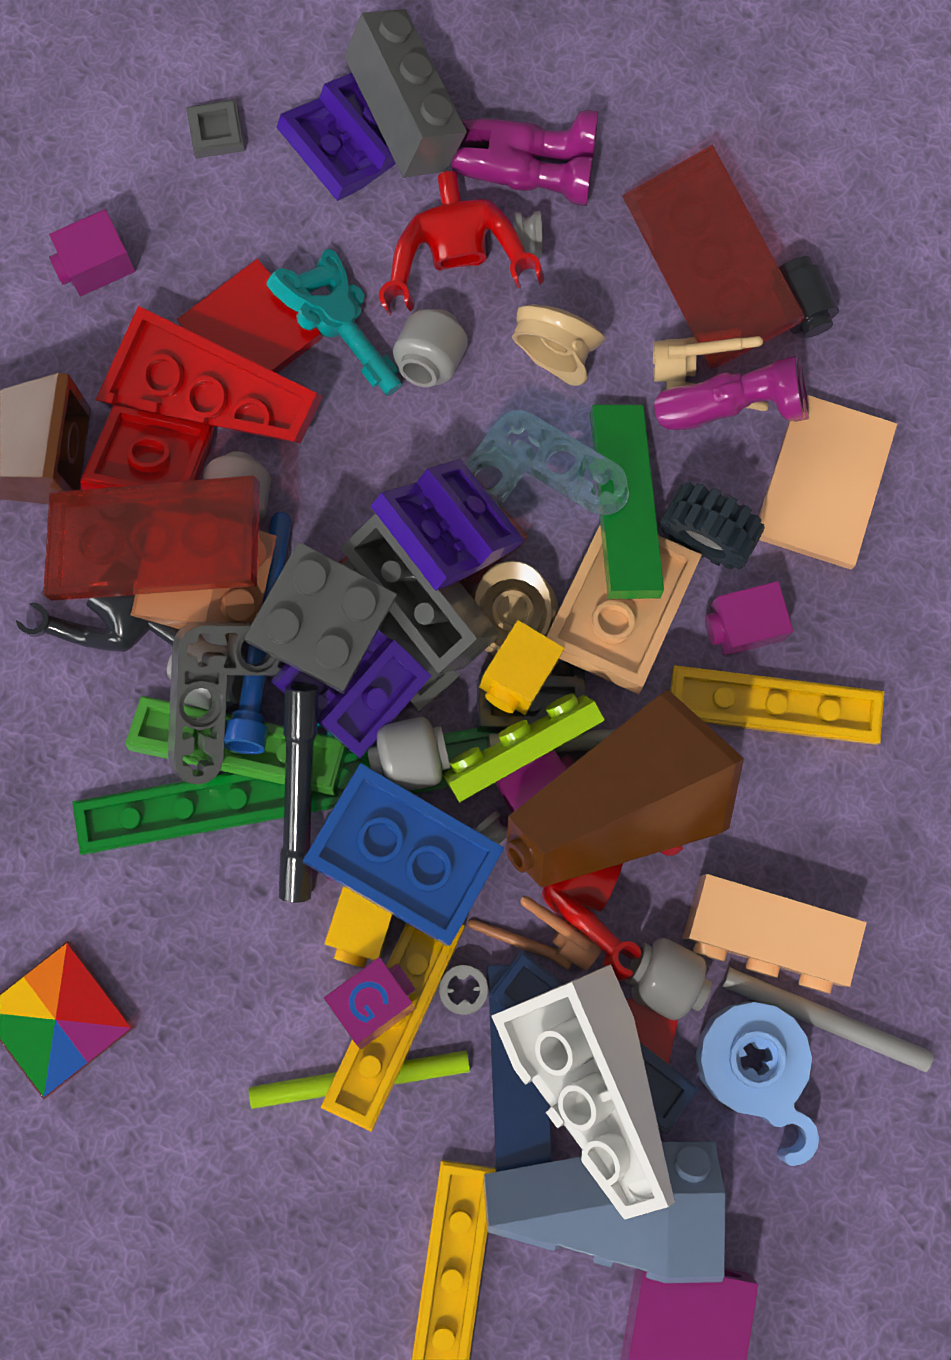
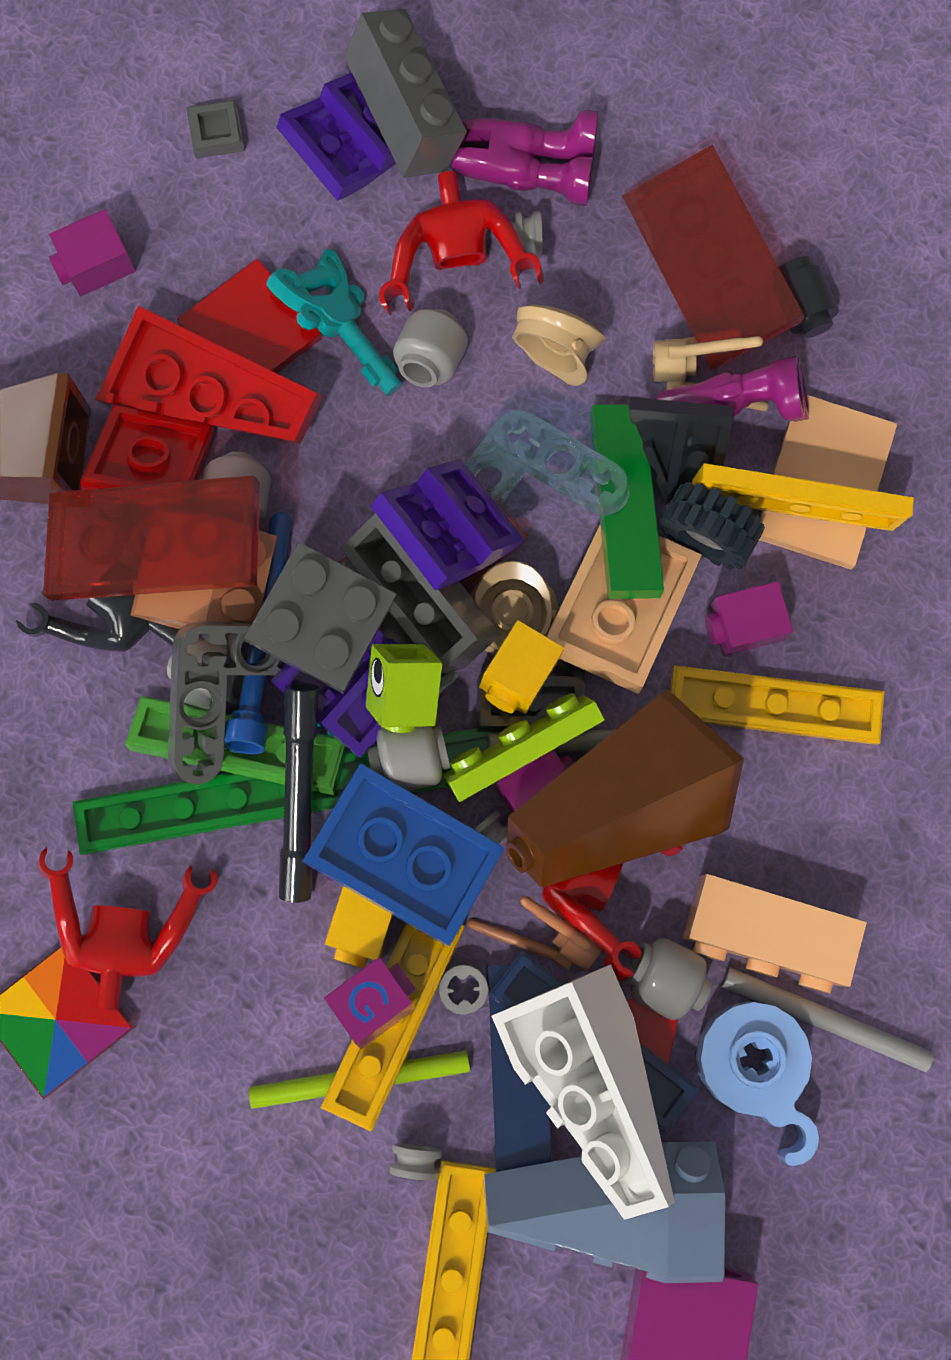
(118, 937): none -> red piece
(403, 686): none -> lime brick
(415, 1162): none -> light grey bush
(680, 438): none -> black wing
(808, 497): none -> yellow tile

